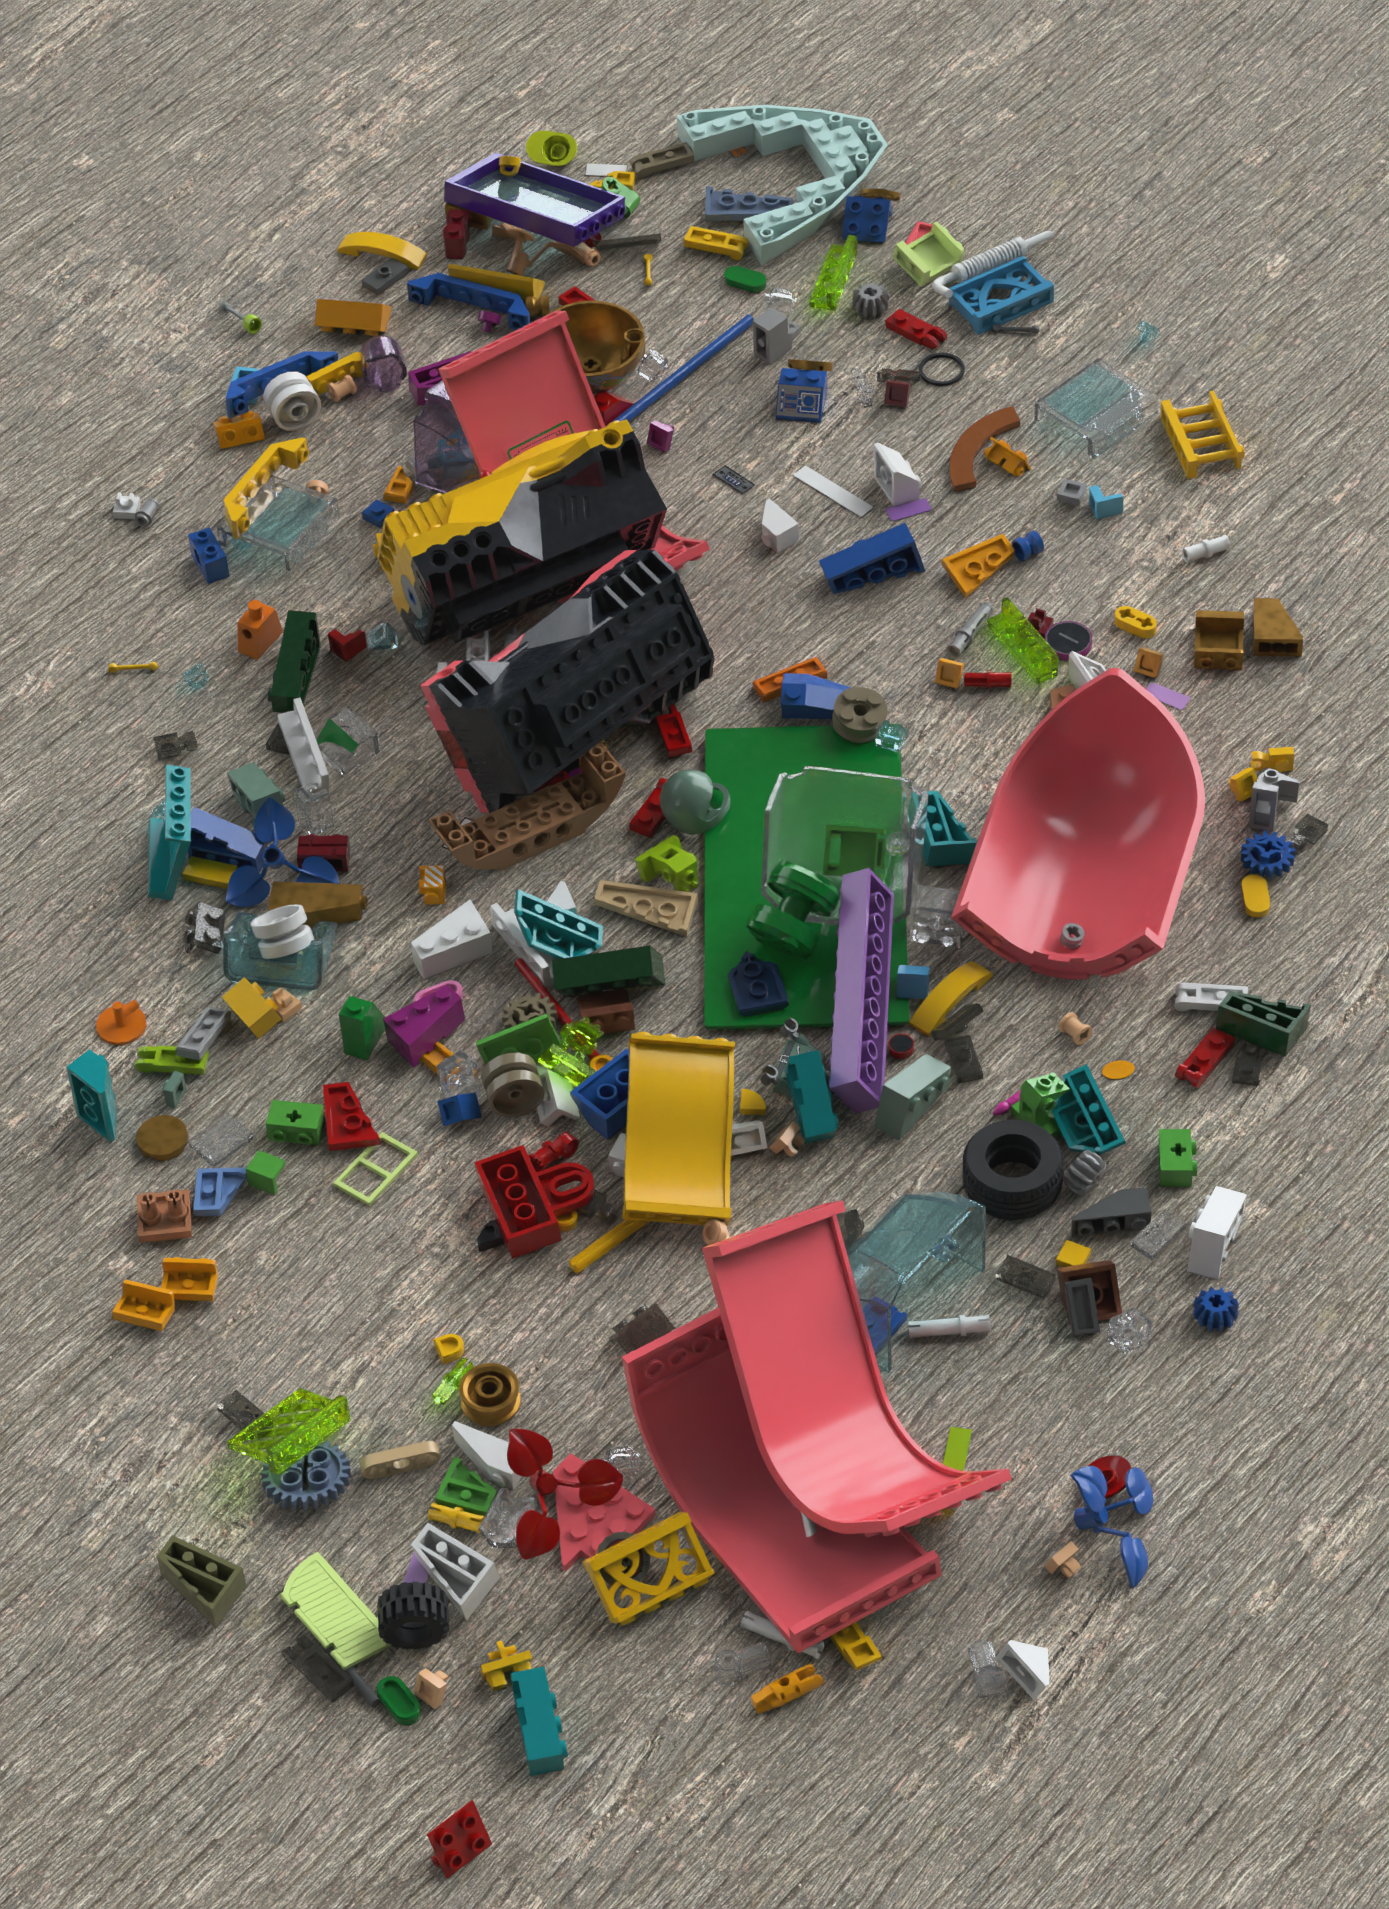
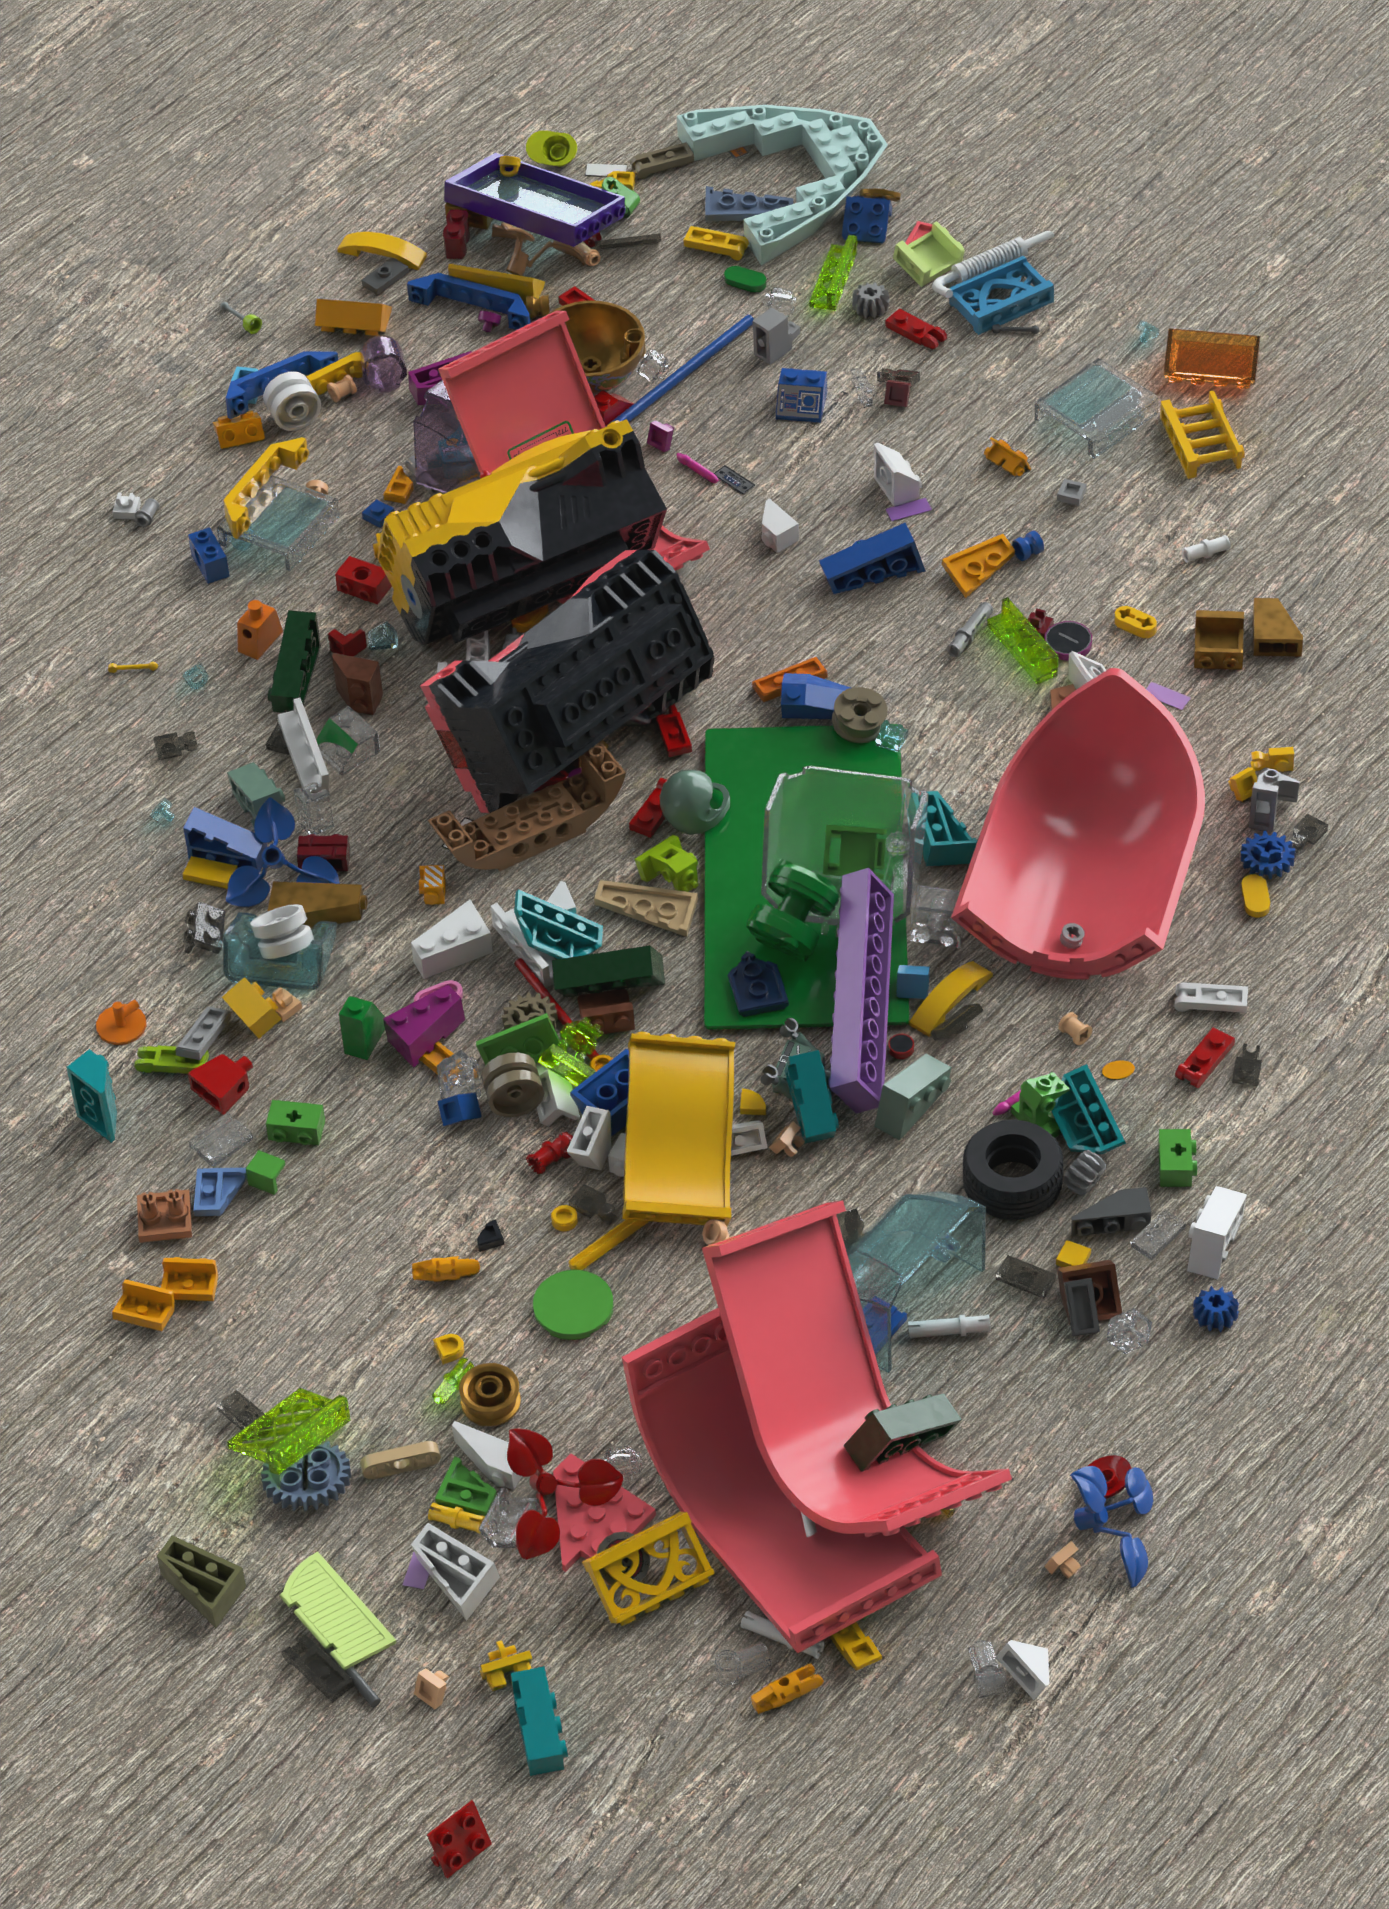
(162, 1137): pearl gold tile -> none
(170, 837): teal panel -> none
(174, 1089): sand green plate -> none
(221, 1081): none -> red torso
(346, 1120): red wing -> none
(358, 682): none -> copper slope
(362, 580): none -> red brick
(390, 1177): yellowish green window -> none
(398, 1700): green tile -> none
(413, 1615): black tyre -> none
(444, 1269): none -> light orange hinge
(528, 1200): red brick -> none
(529, 620): none -> light orange tile
(573, 1304): none -> bright green tile
(592, 1138): none -> white slope
(644, 1328): clear smoke bracket -> none
(648, 258): yellow hinge -> none
(696, 467): none -> dark pink piece
(810, 365): pearl gold tile -> none
(833, 491): white sticker -> none
(901, 1429): none -> wedge
(941, 383): black piece -> none
(949, 673): light orange tile -> none
(957, 1448): lime sticker -> none
(963, 1059): clear smoke plate -> none
(973, 441): dark orange tile -> none
(988, 679): red axle -> none
(1104, 506): medium azure panel -> none
(1148, 662): pearl gold tile -> none
(1212, 358): none -> clear orange windscreen
(1262, 1022): dark green wedge -> none

